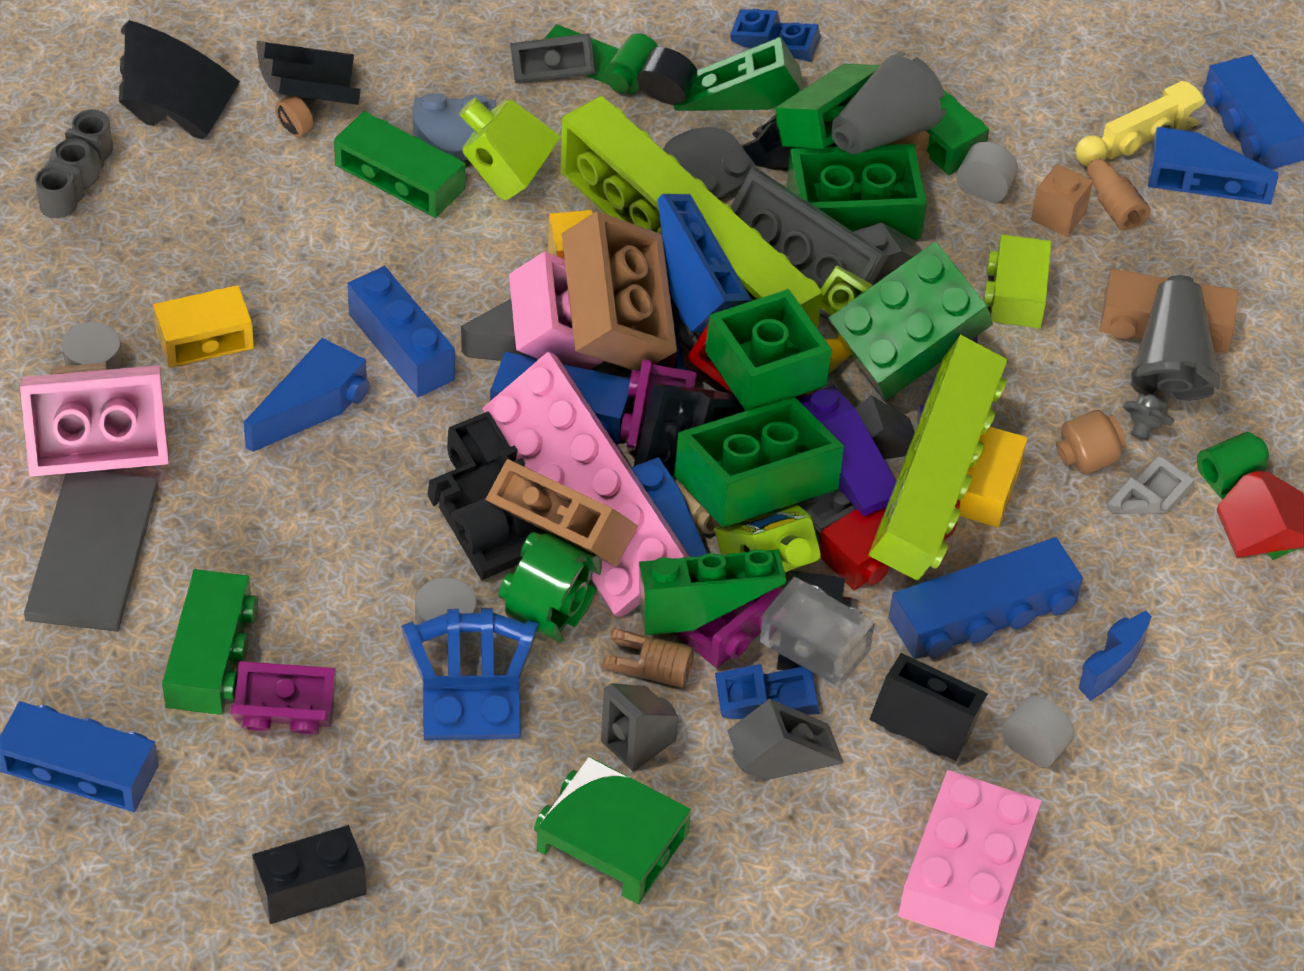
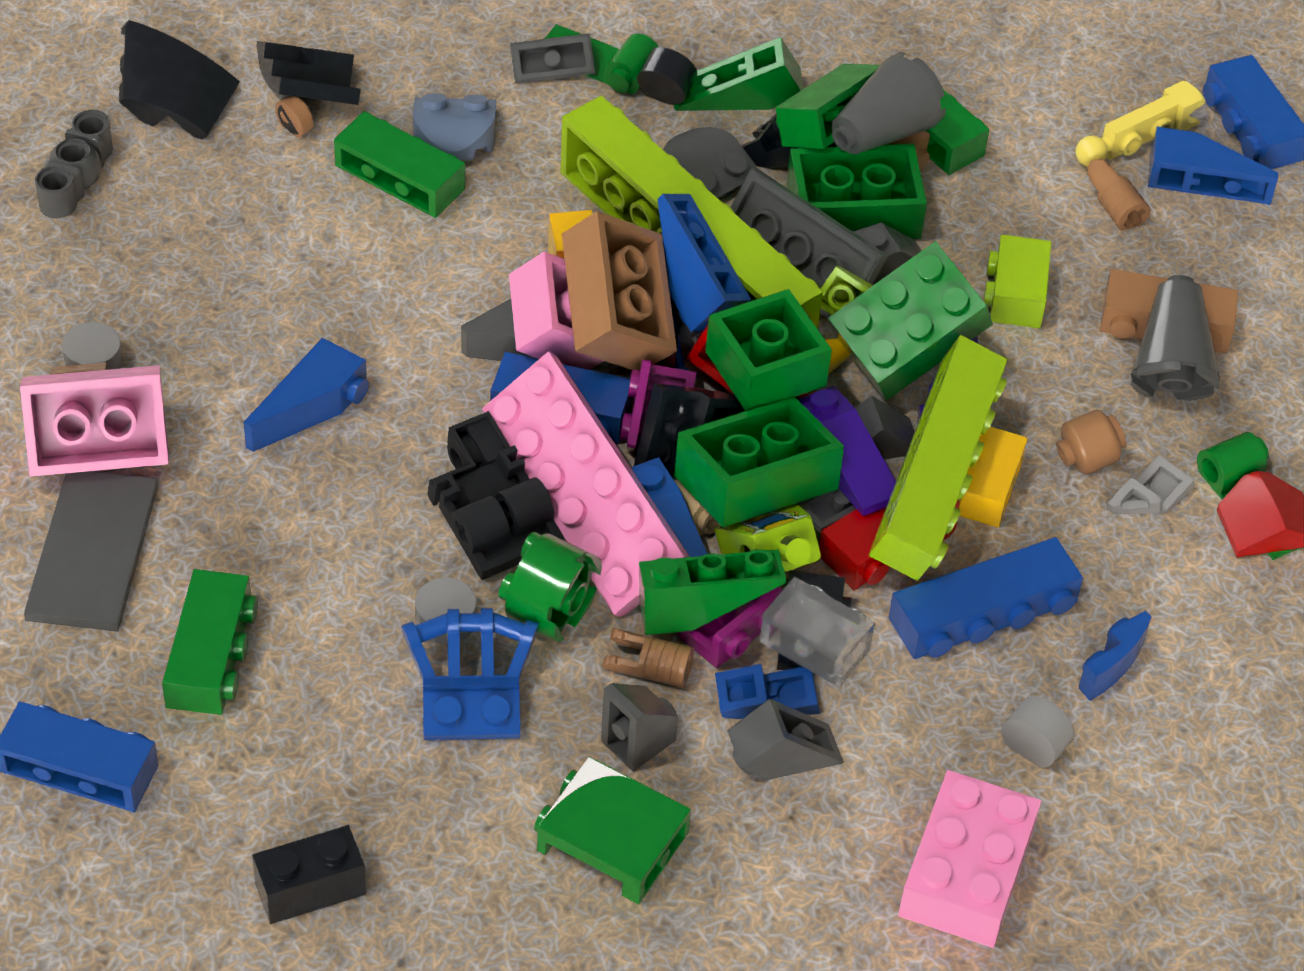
(203, 326): yellow brick -> none
(284, 696): magenta bracket -> none
(401, 331): blue brick -> none
(506, 145): lime torso -> none
(562, 512): medium nougat slope -> none
(761, 26): blue slope -> none
(928, 706): black brick -> none
(987, 171): light grey piece -> none
(1061, 200): medium nougat brick -> none
(1147, 413): dark grey plant -> none

